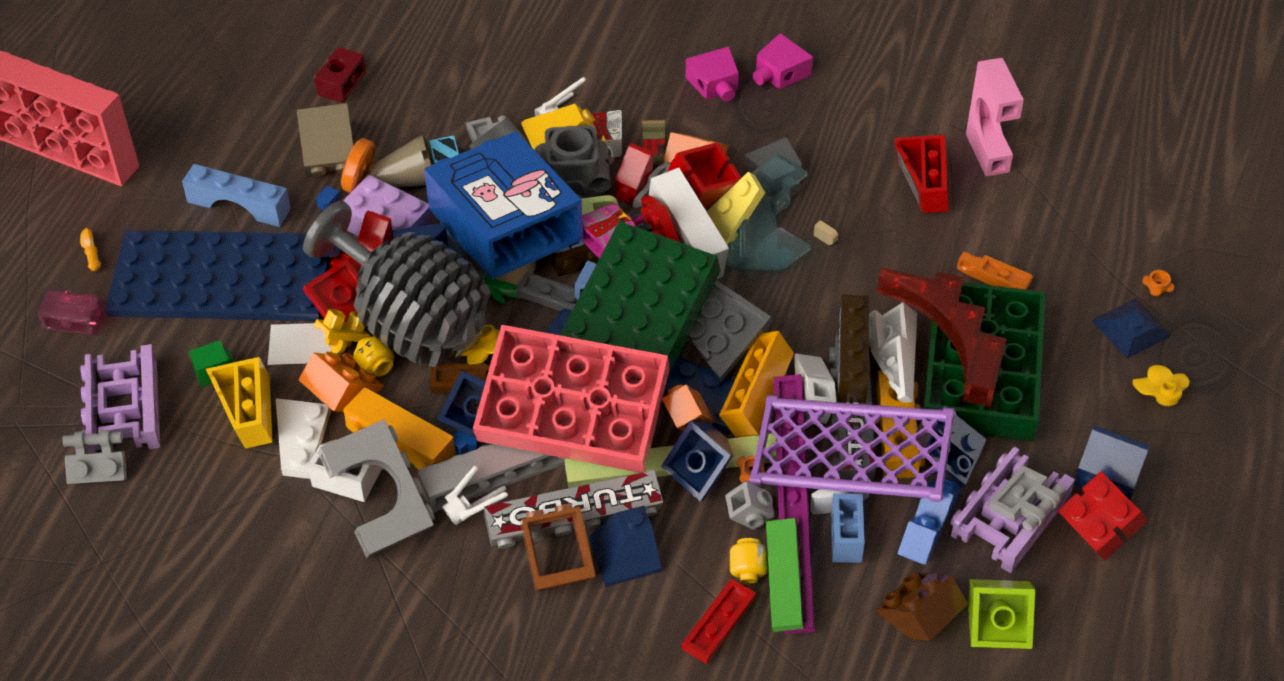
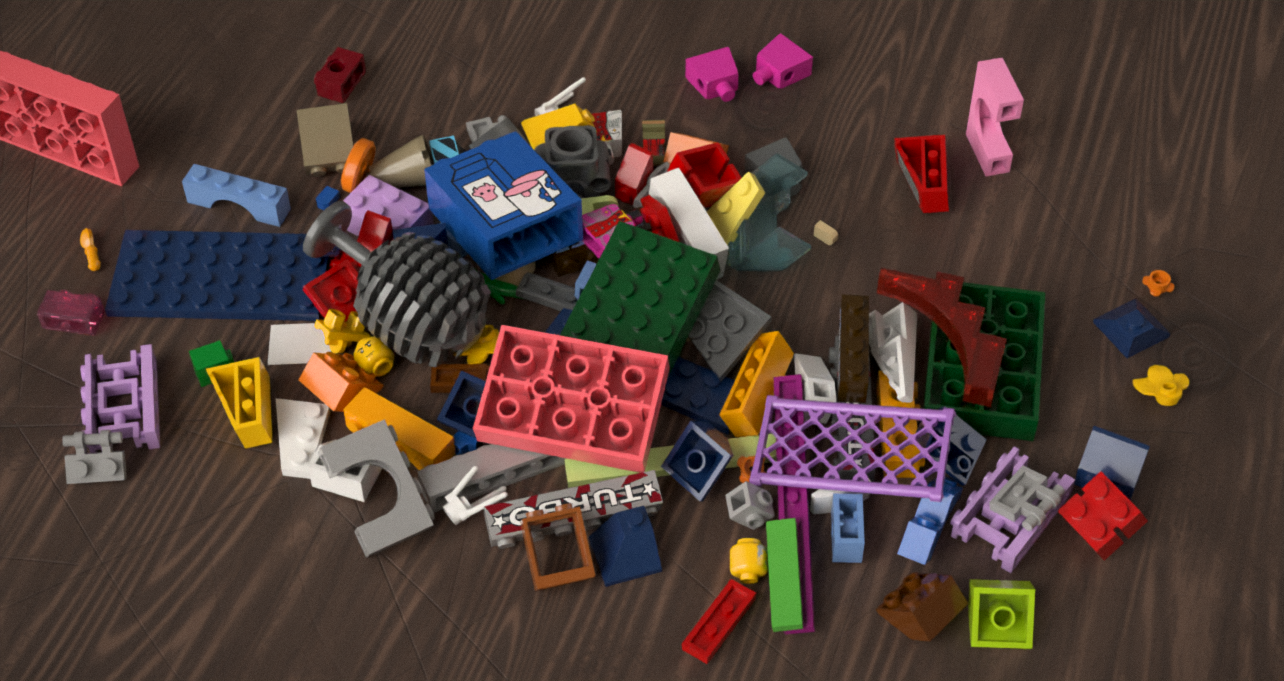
(685, 406): orange brick -> none
(993, 272): orange hinge -> none

